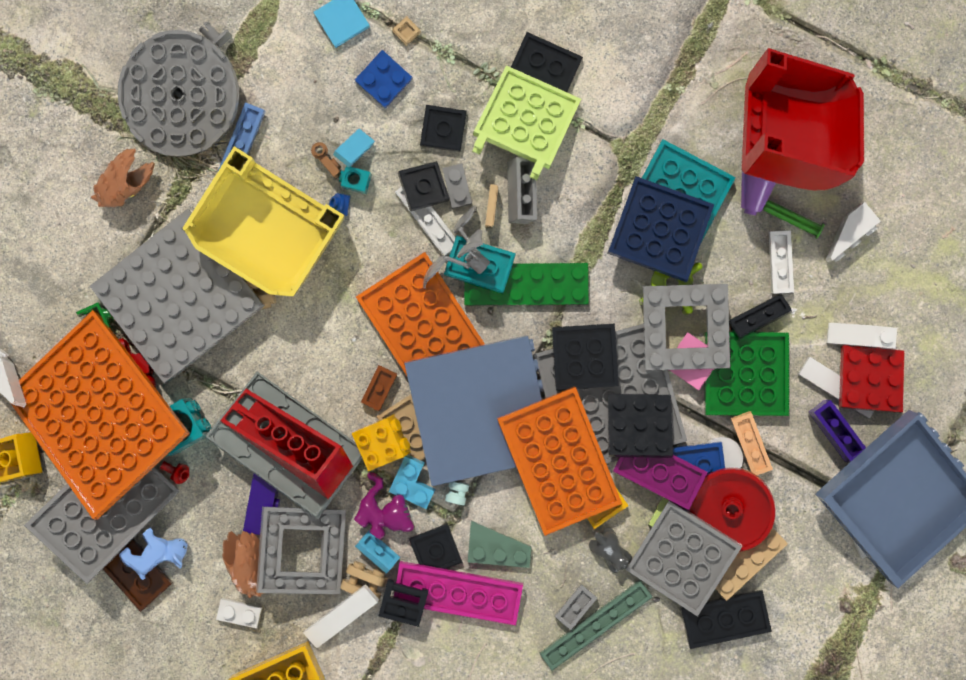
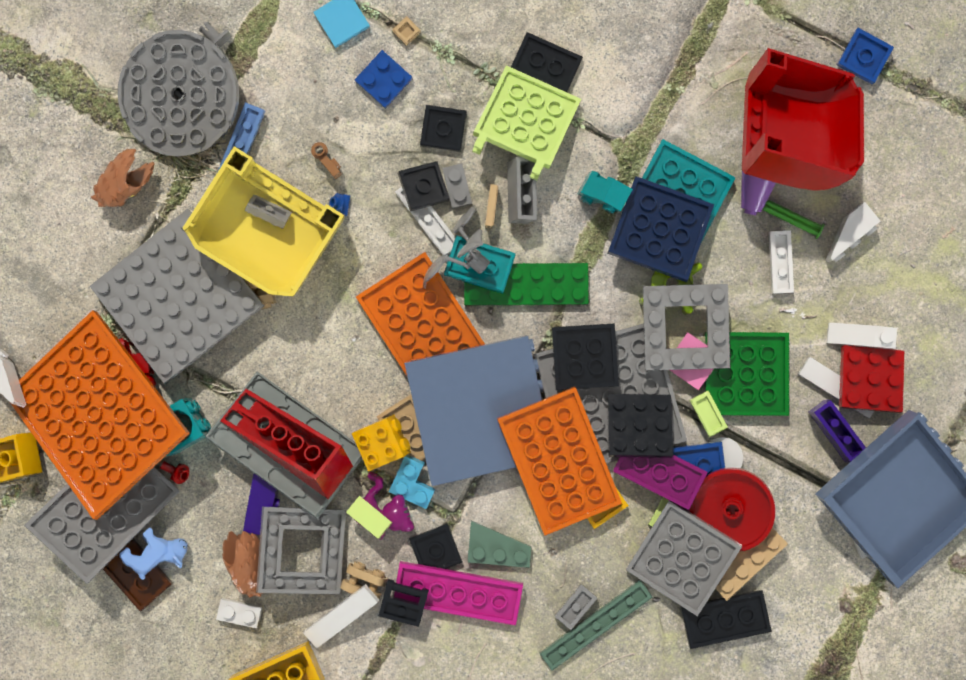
(105, 314): green bracket -> none
(268, 211): none -> light grey plate
(354, 148): medium azure tile -> none
(363, 184): teal brick -> none
(369, 517): none -> yellowish green tile
(377, 552): medium azure plate -> none
(379, 388): dark orange plate -> none
(454, 496): light aqua wheel -> none
(605, 191): none -> teal brick
(608, 547): dark grey animal -> none
(708, 413): none -> yellowish green tile
(751, 443): light nougat plate -> none
(759, 316): black tile -> none
(865, 56): none -> blue plate

